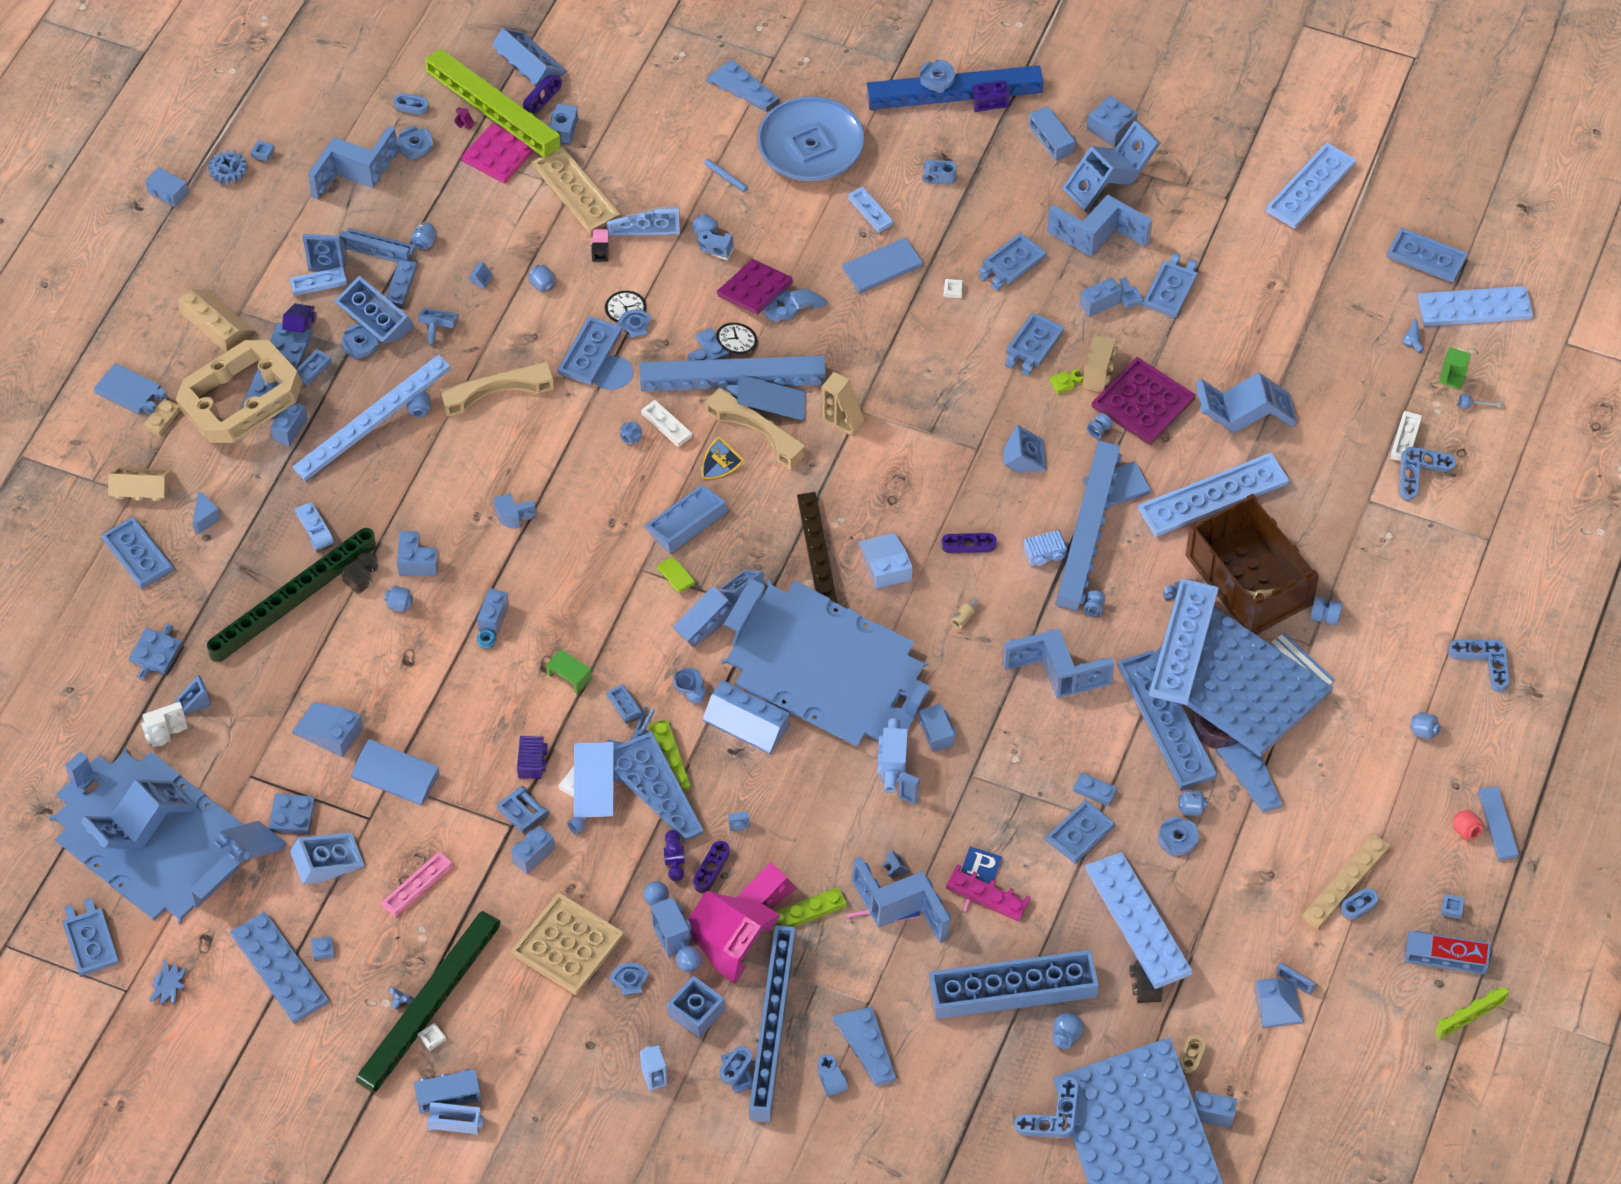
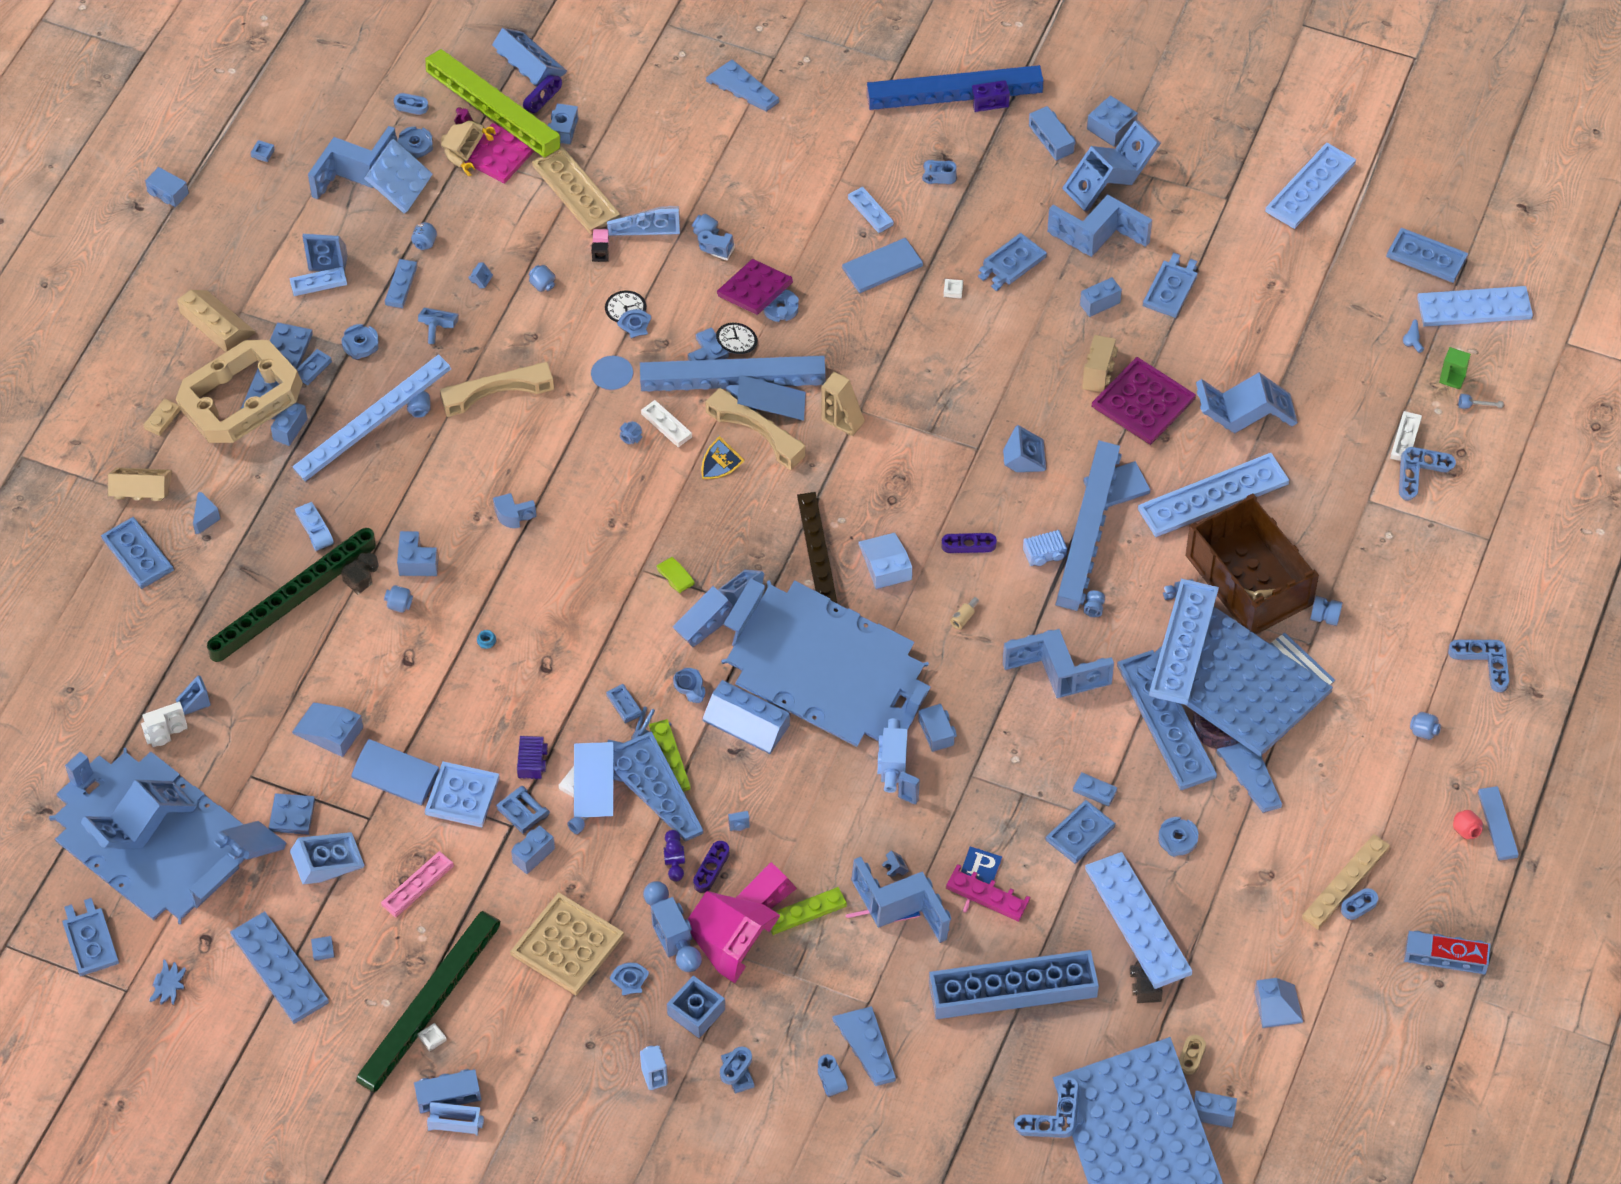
(130, 390): medium blue tile -> none
(155, 651): medium blue plate -> none
(227, 167): medium blue gear -> none
(299, 318): dark purple brick -> none
(374, 311): medium blue slope -> none
(377, 245): medium blue fence -> none
(398, 176): none -> light blue plate
(399, 998): medium blue plant -> none
(462, 141): none -> tan torso
(462, 794): none -> light blue plate
(493, 611): medium blue brick -> none
(570, 670): bright green panel -> none
(590, 350): medium blue plate -> none
(687, 518): medium blue slope -> none
(726, 175): medium blue bar -> none
(772, 1024): medium blue brick -> none
(805, 297): medium blue slope -> none
(816, 120): medium blue dish -> none
(935, 83): medium blue plate -> none
(1033, 342): medium blue tile -> none
(1063, 382): lime plate -> none
(1067, 1030): medium blue hair -> none
(1099, 426): medium blue wheel -> none
(1130, 295): medium blue plate -> none
(1192, 802): medium blue head -> none
(1296, 978): medium blue slope -> none
(1452, 906): medium blue plate -> none
(1475, 1010): lime plate -> none

